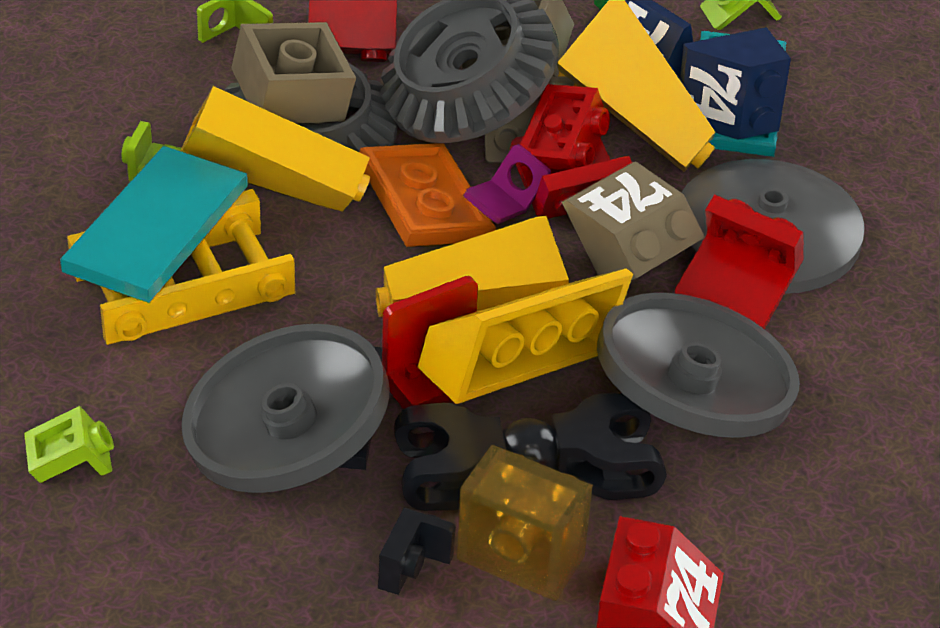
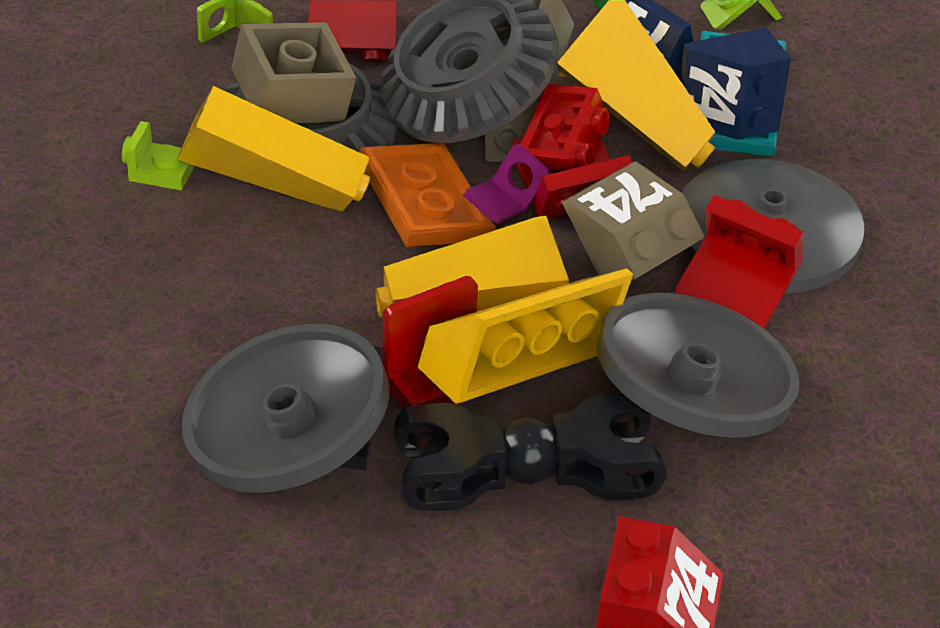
(67, 443): lime bracket -> none
(154, 224): teal tile -> none
(214, 292): yellow fence -> none
(410, 541): black bracket -> none
(523, 522): clear yellow brick -> none

